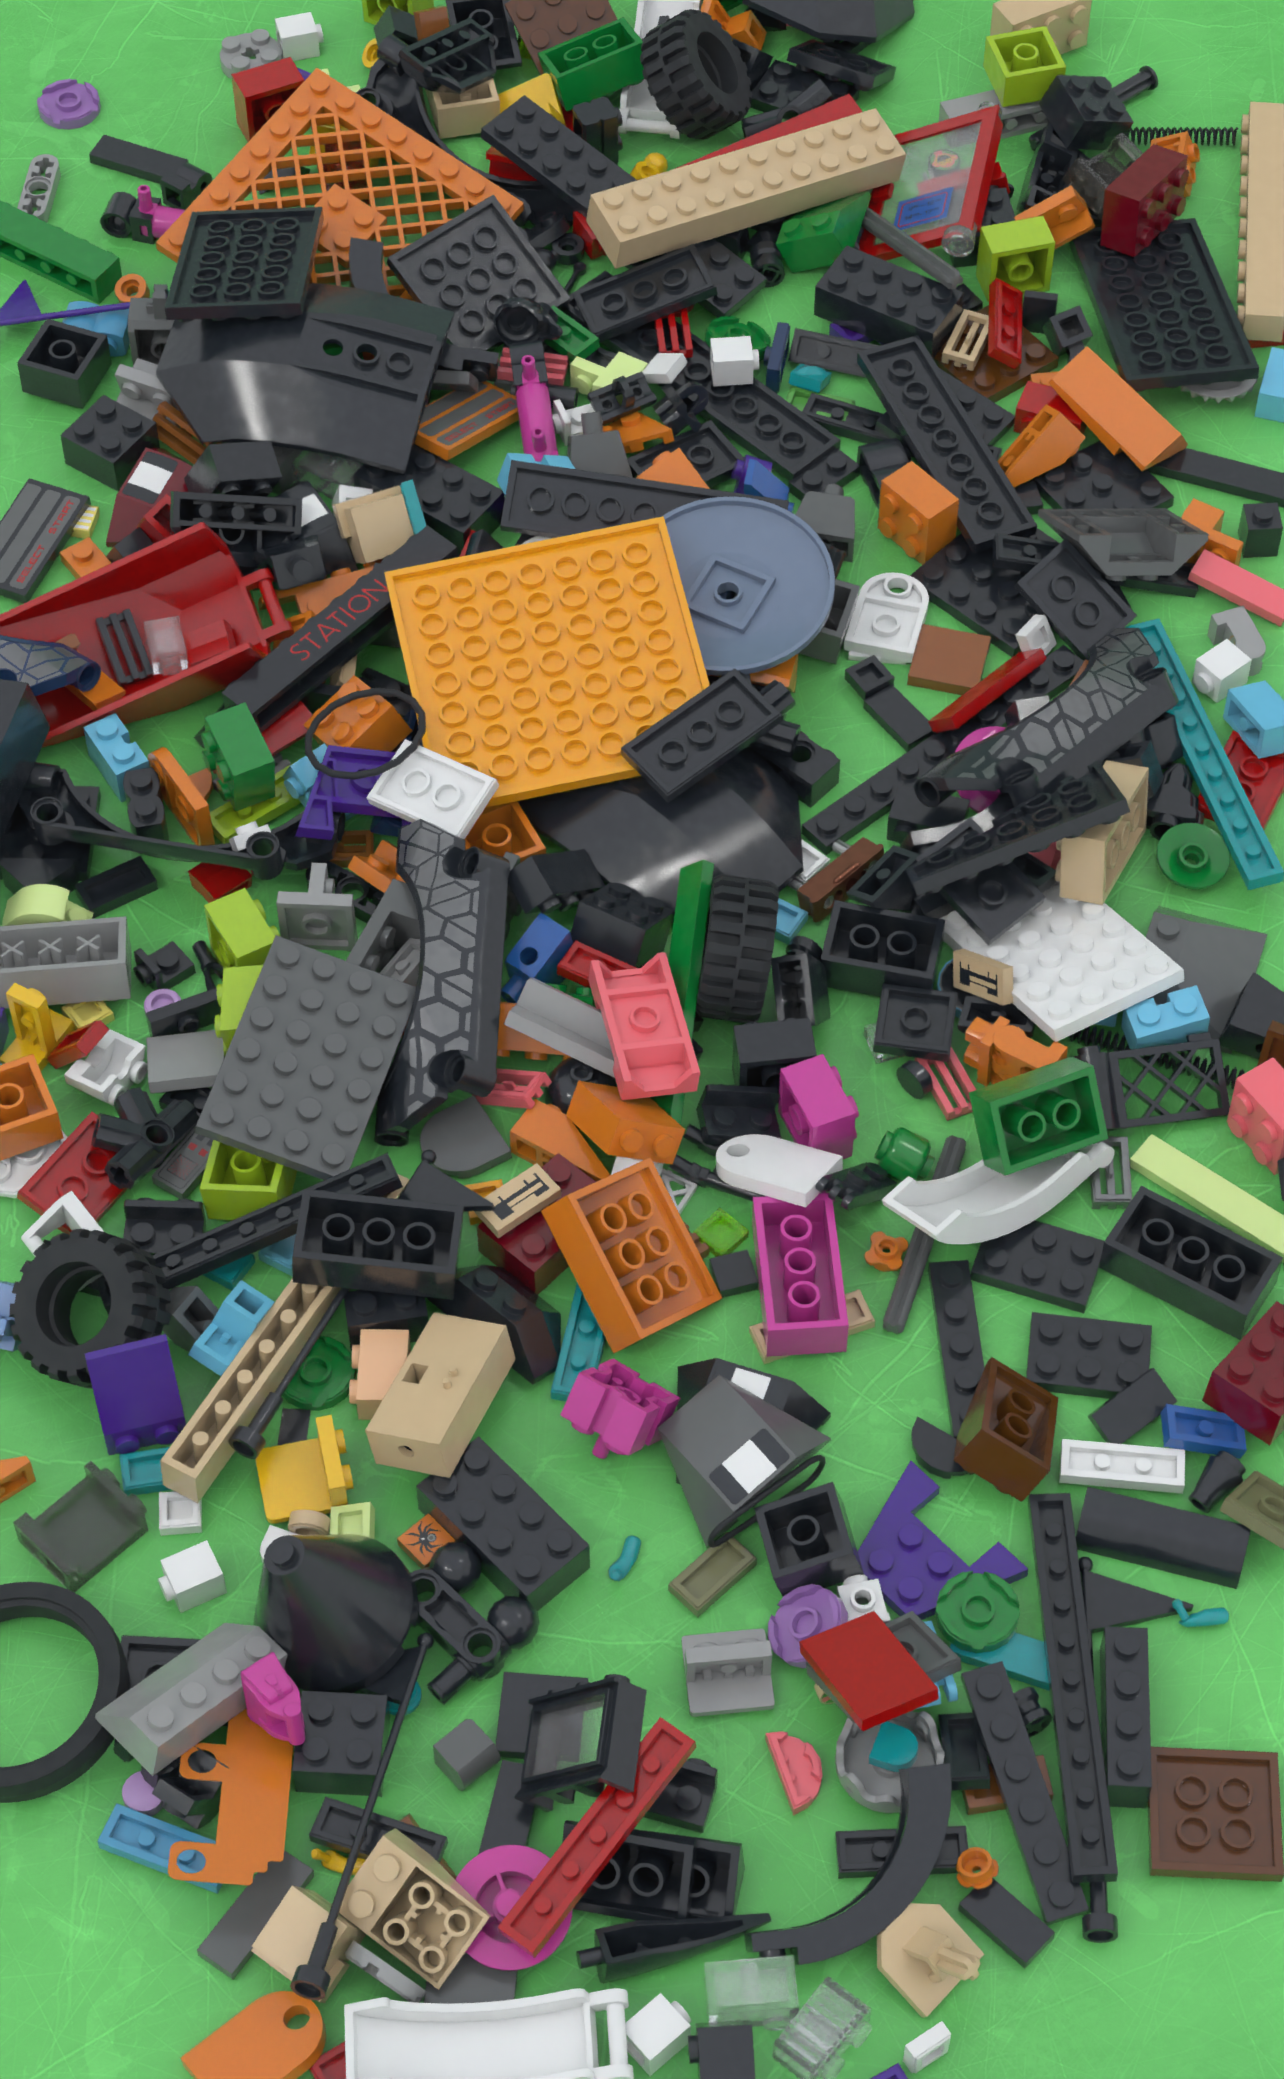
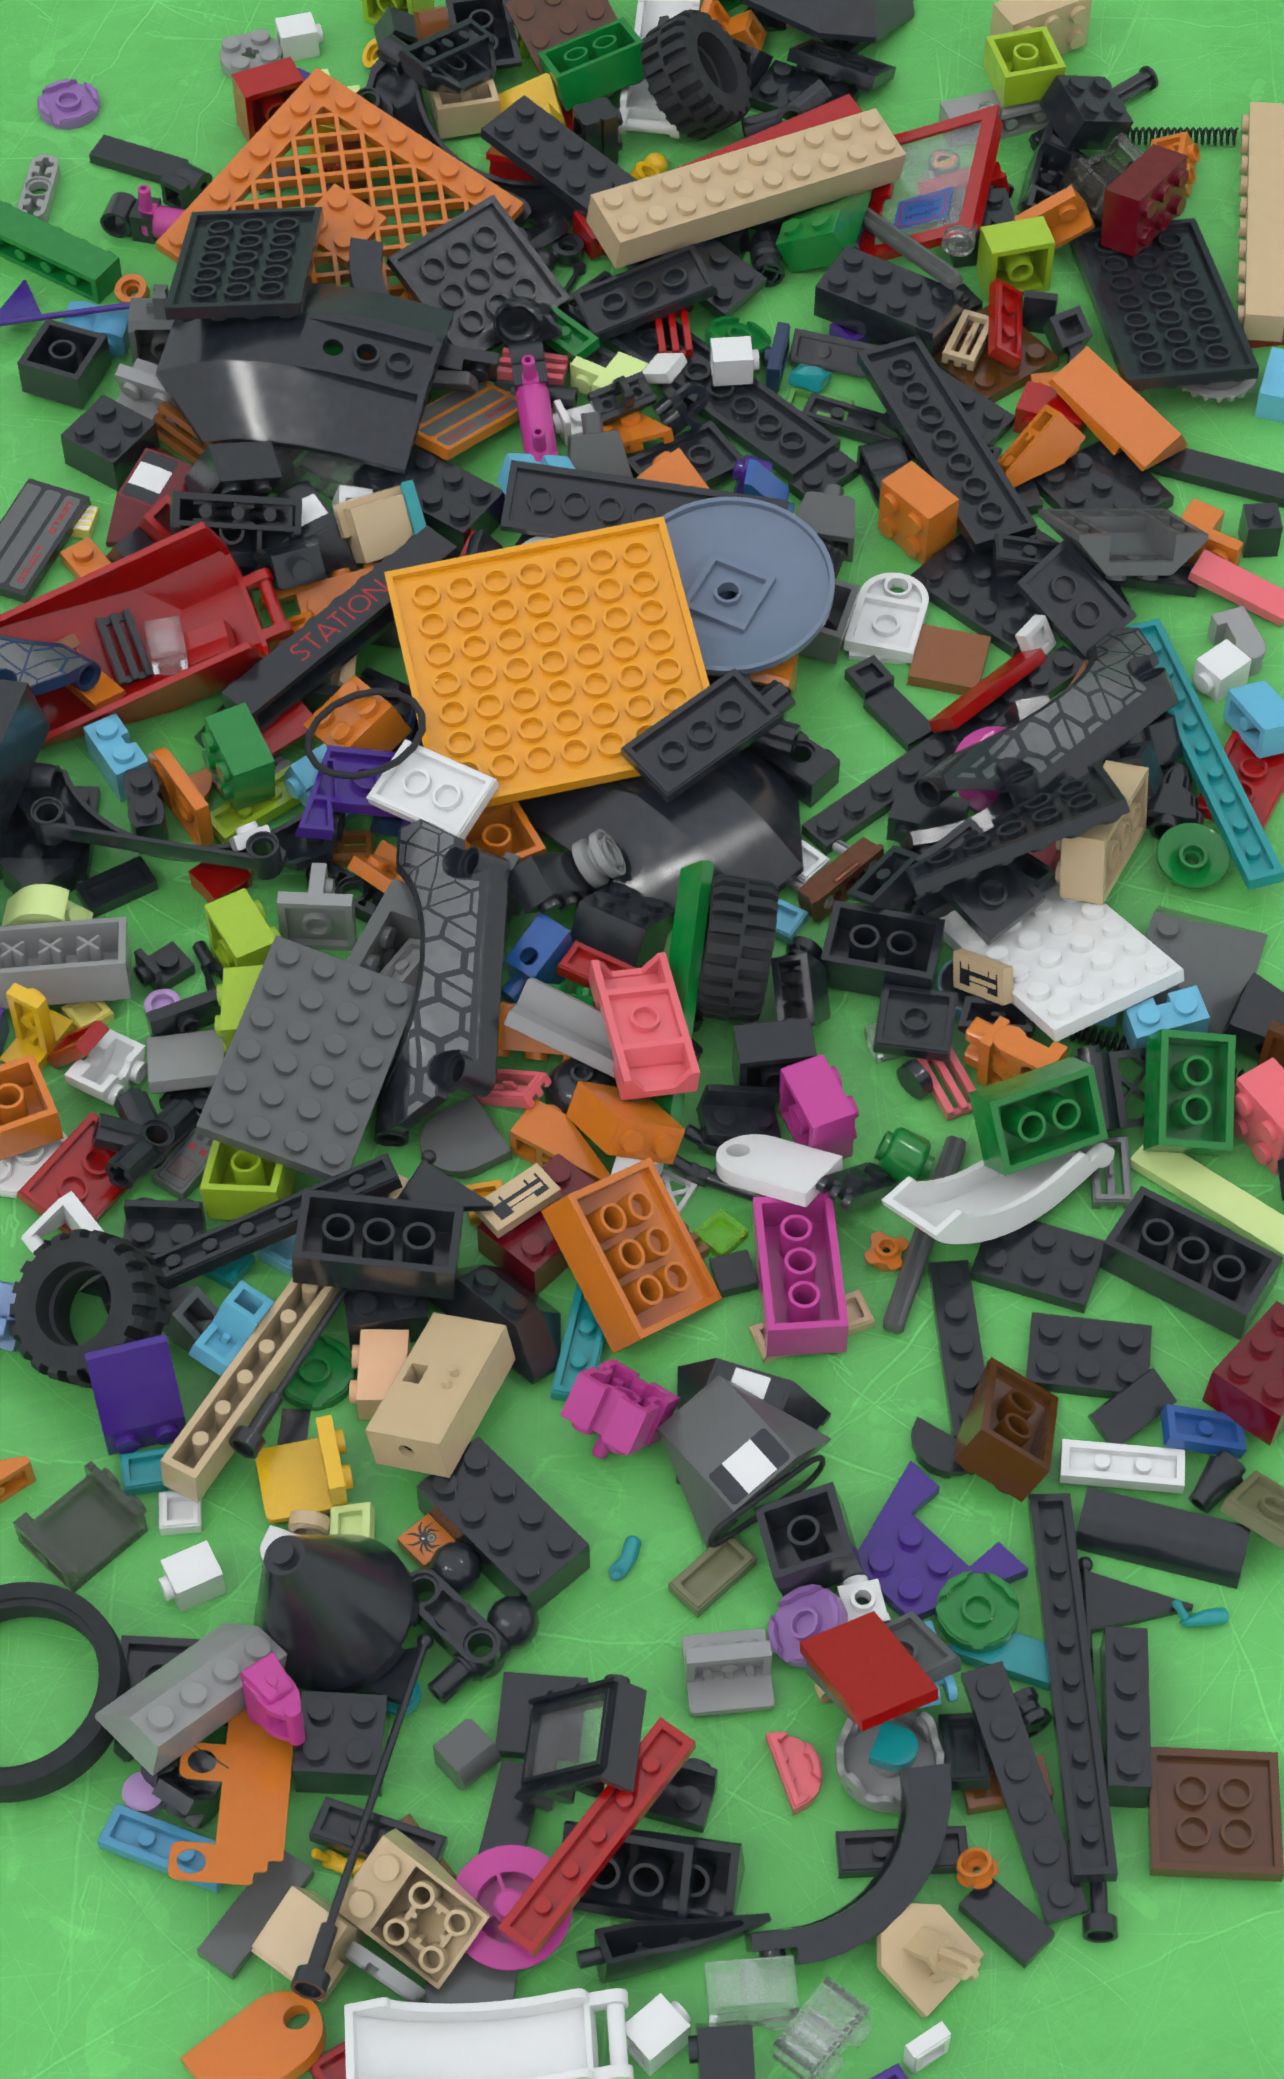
(598, 858): none -> light grey wheel
(1189, 1092): none -> green brick

